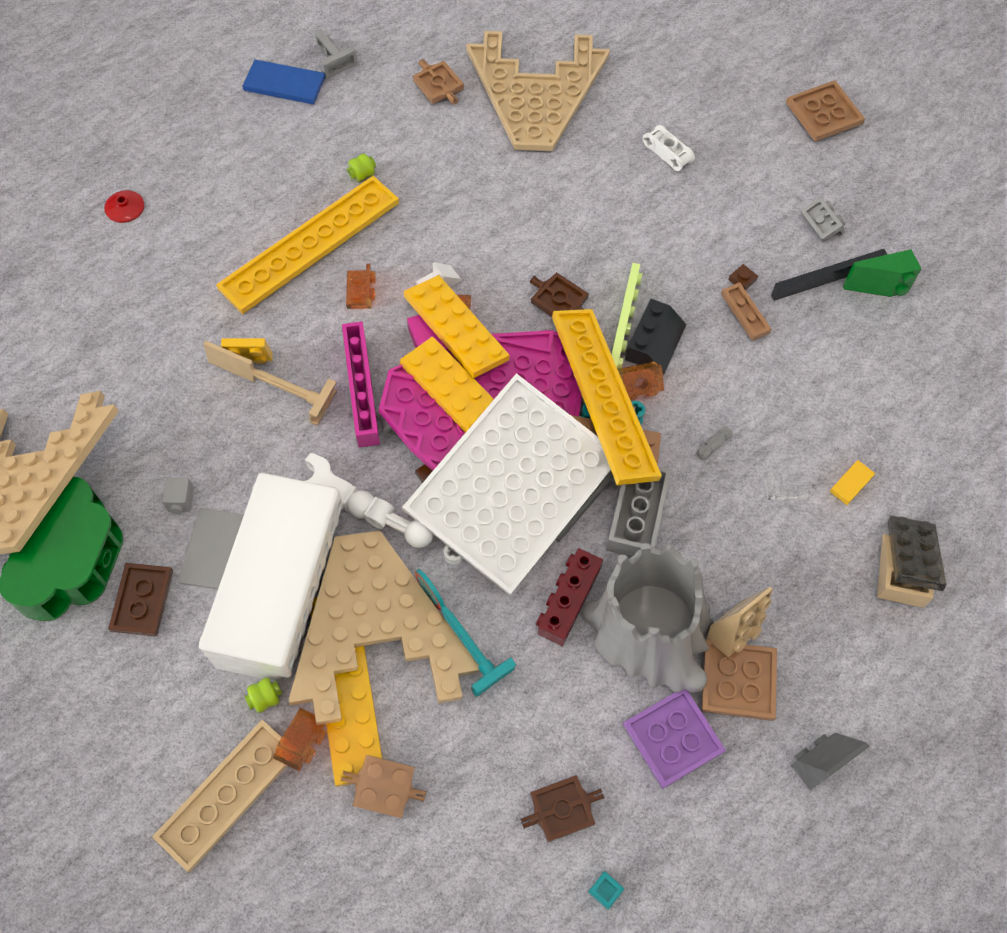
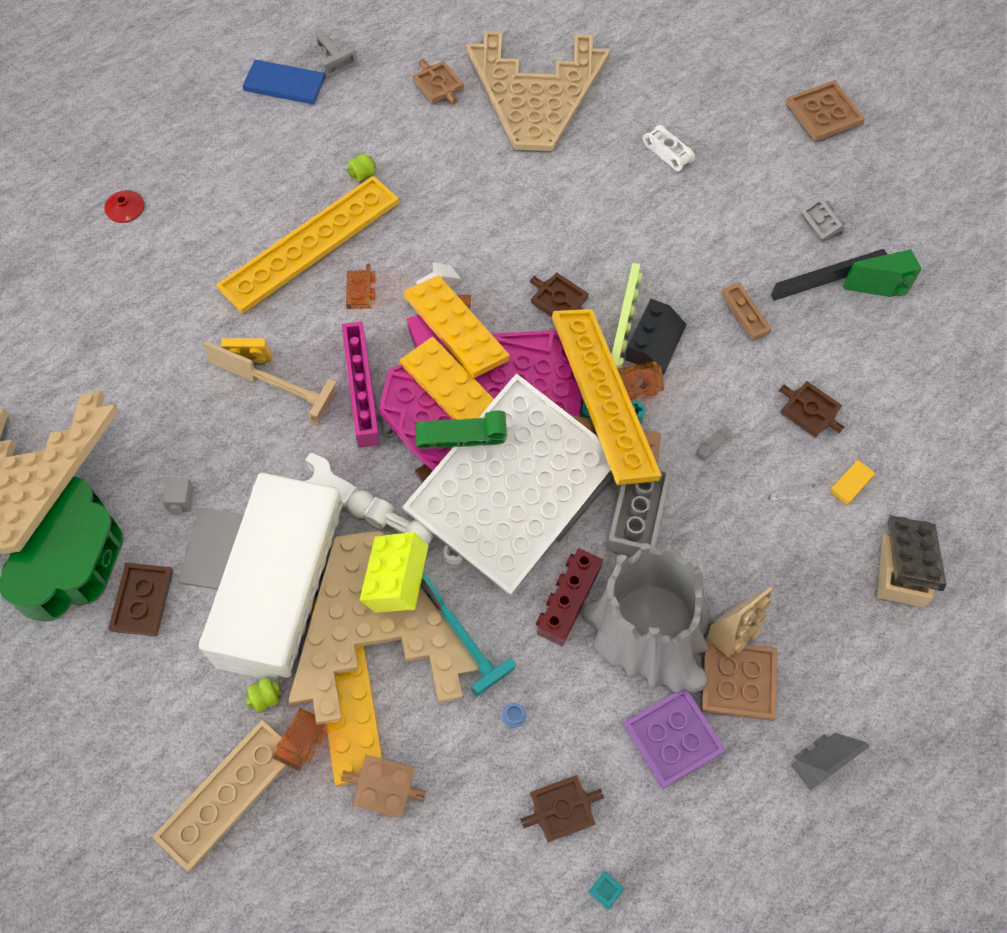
(394, 572): none -> neon yellow brick
(462, 432): none -> green beam
(513, 715): none -> medium blue plate
(744, 276): reddish brown plate -> none
(811, 409): none -> reddish brown plate

